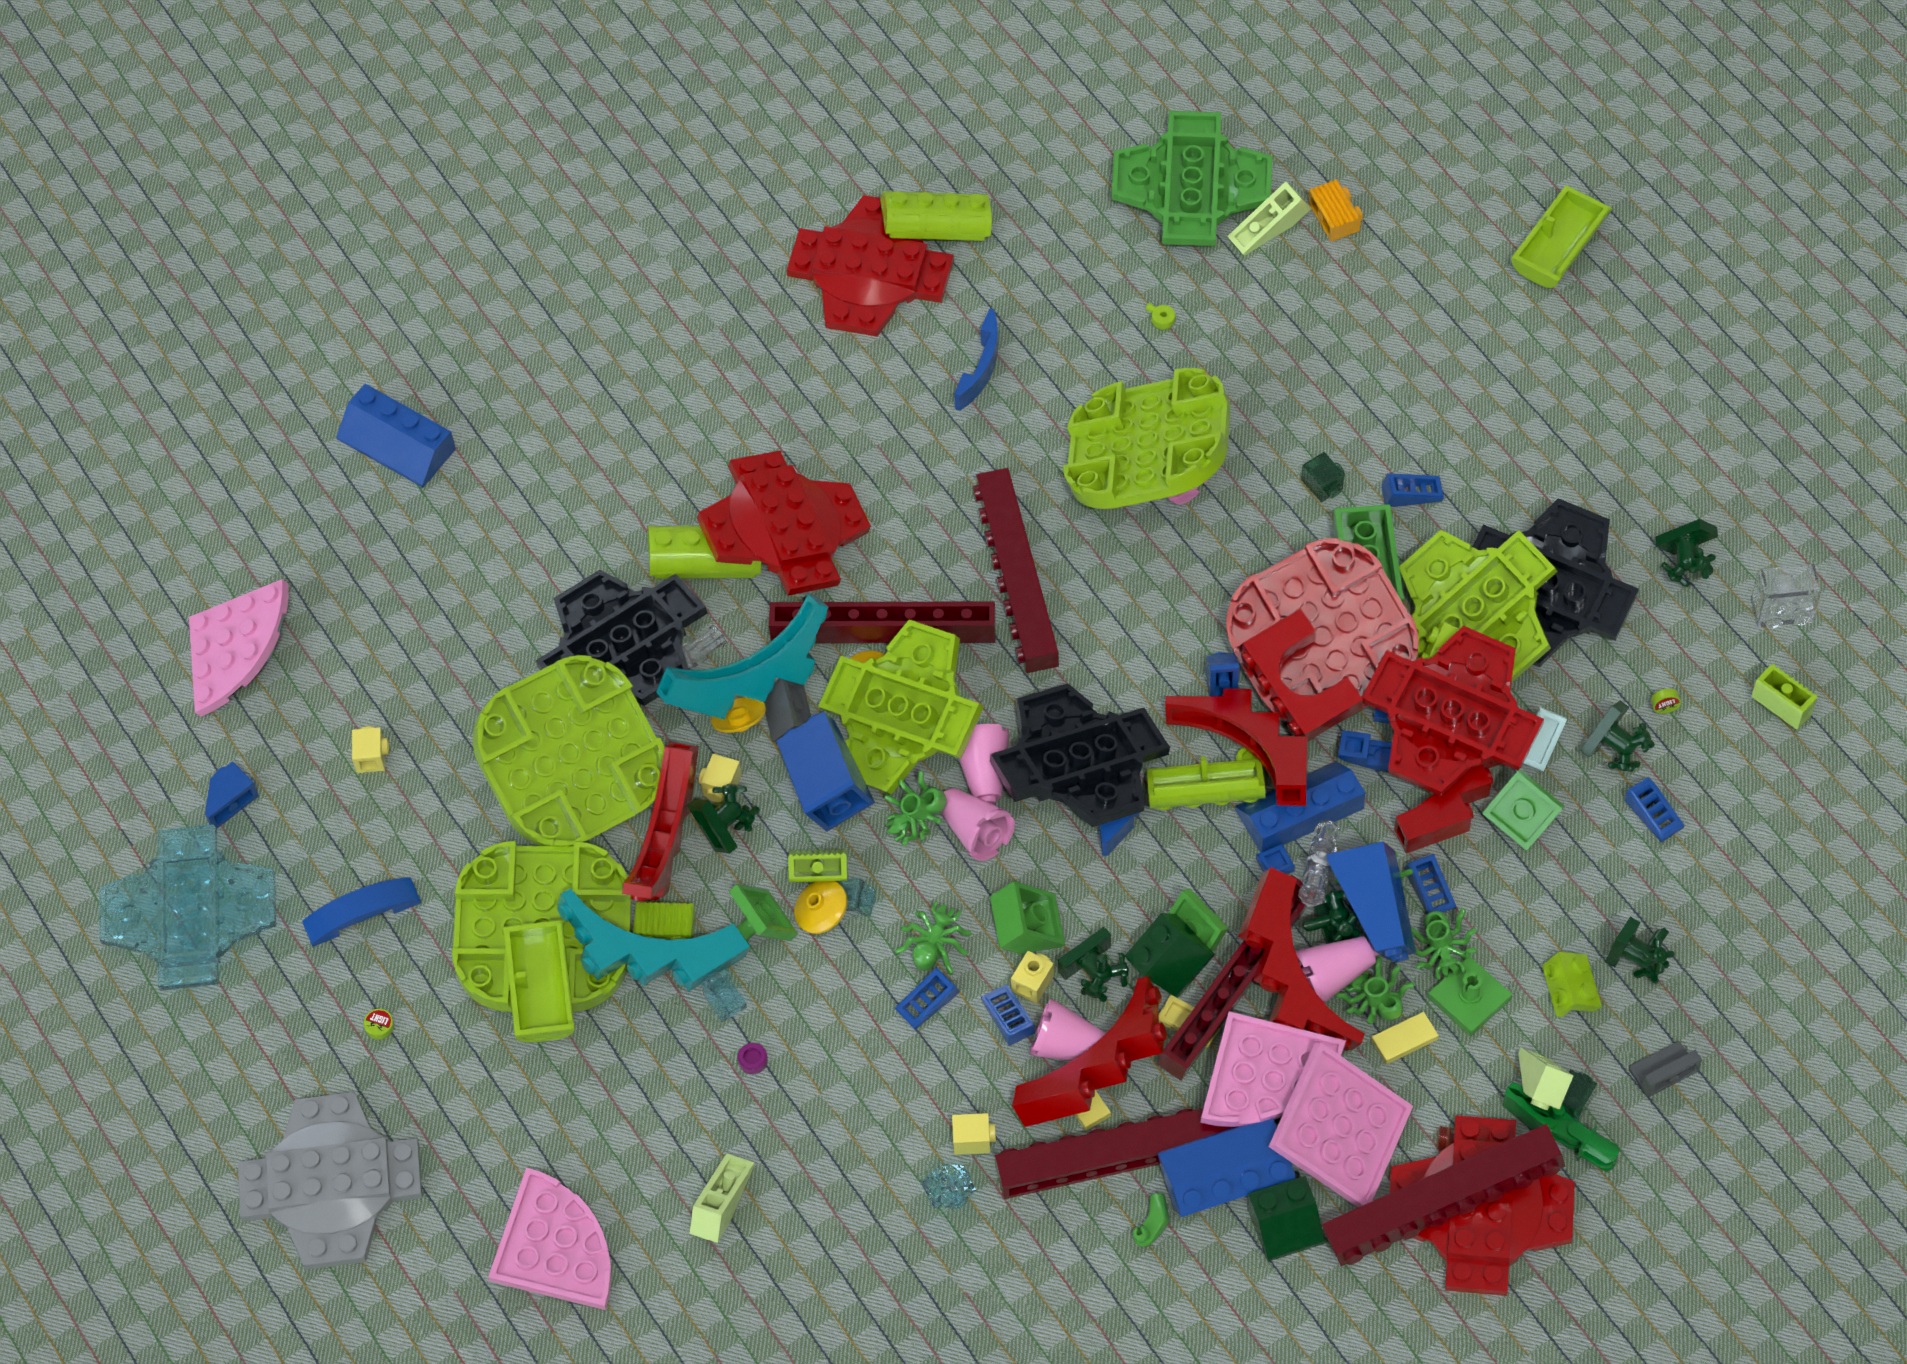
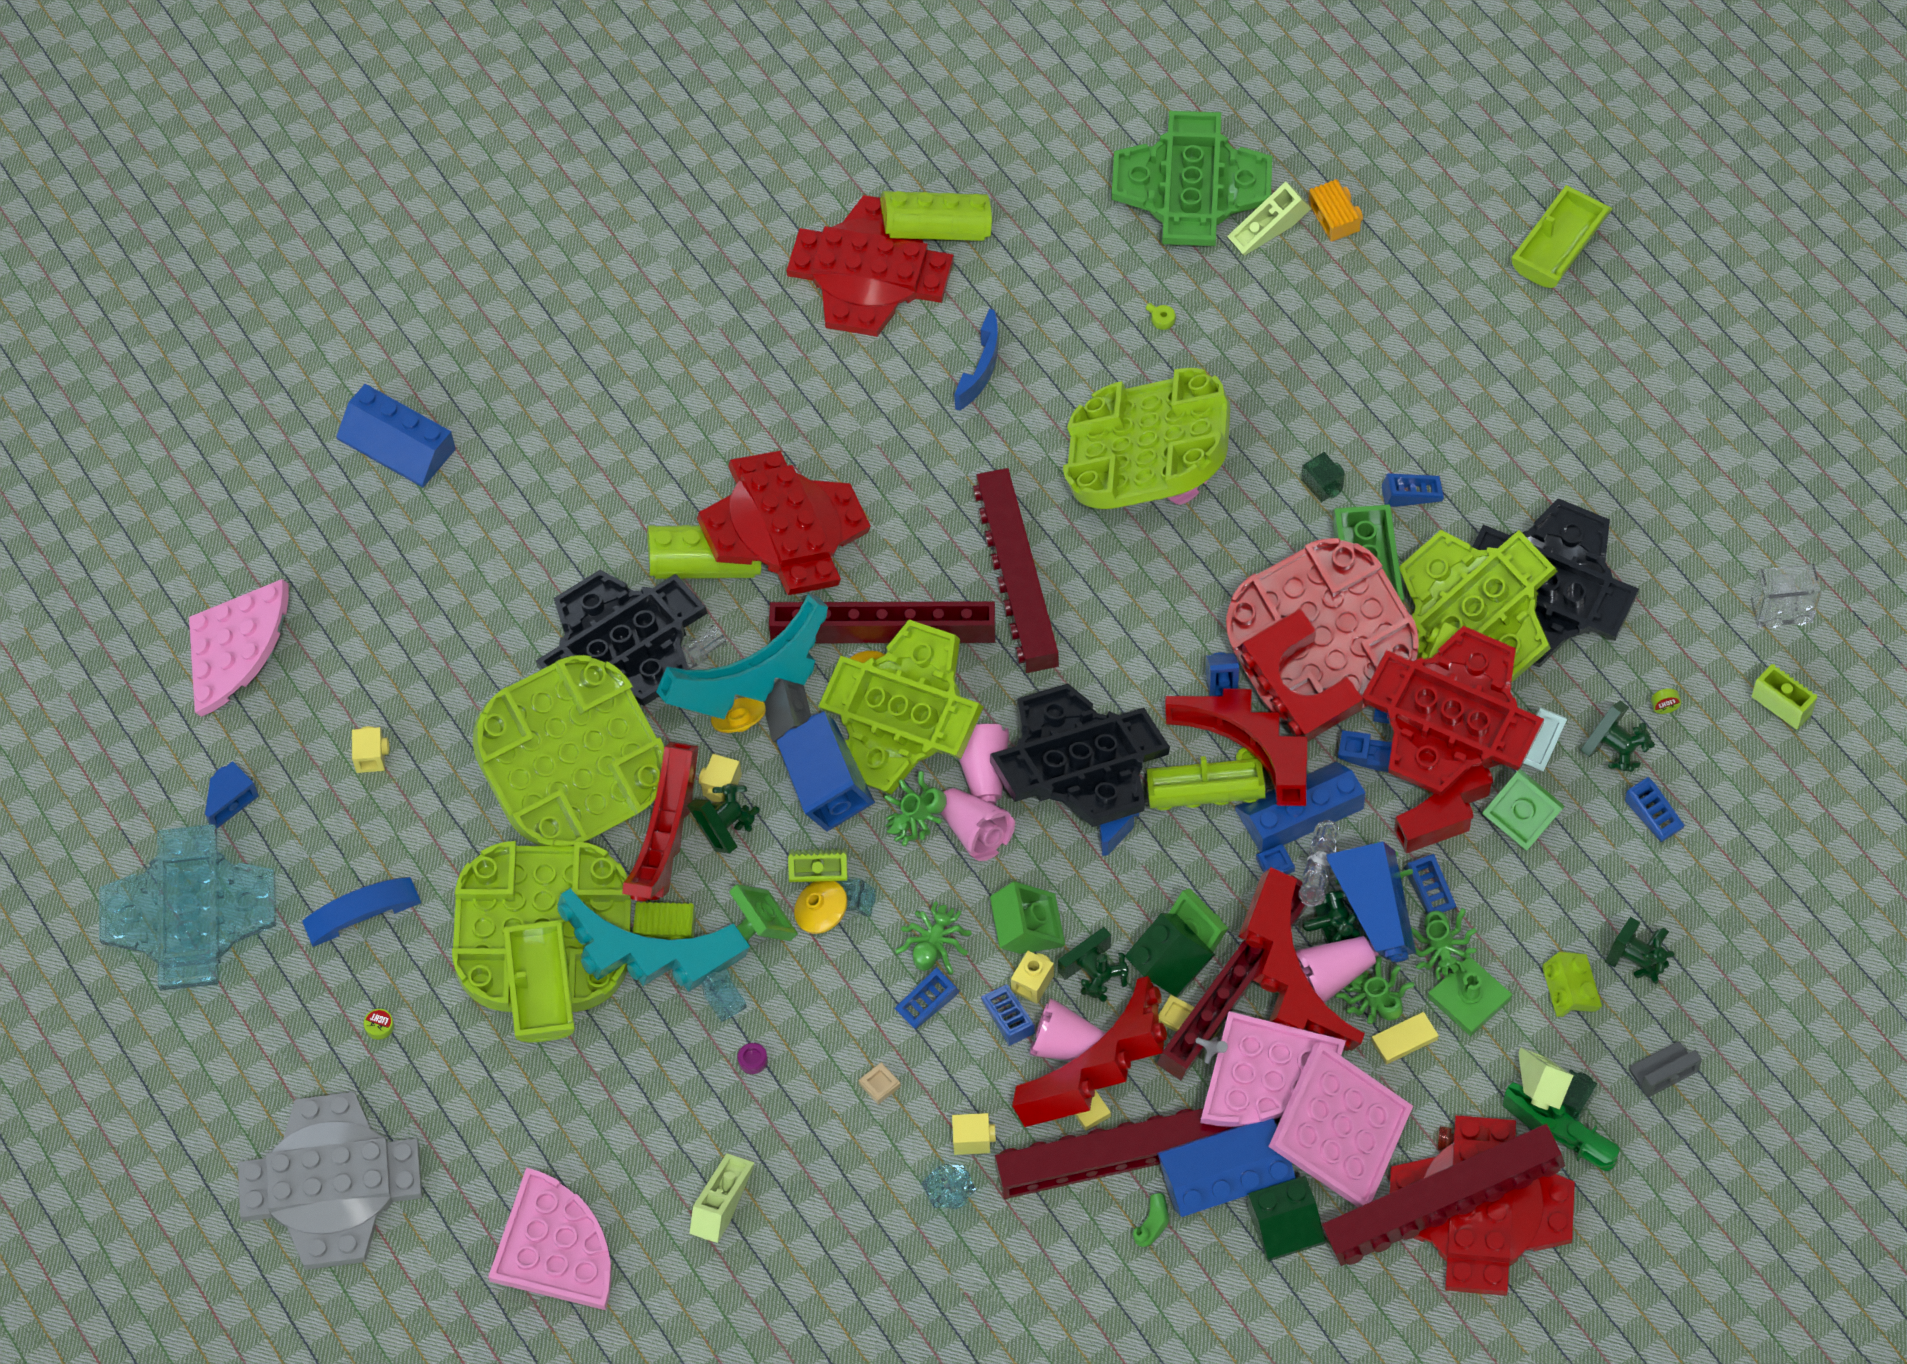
(879, 1083): none -> tan tile
(1212, 1047): none -> light grey bar
(1685, 543): dark green piece -> none

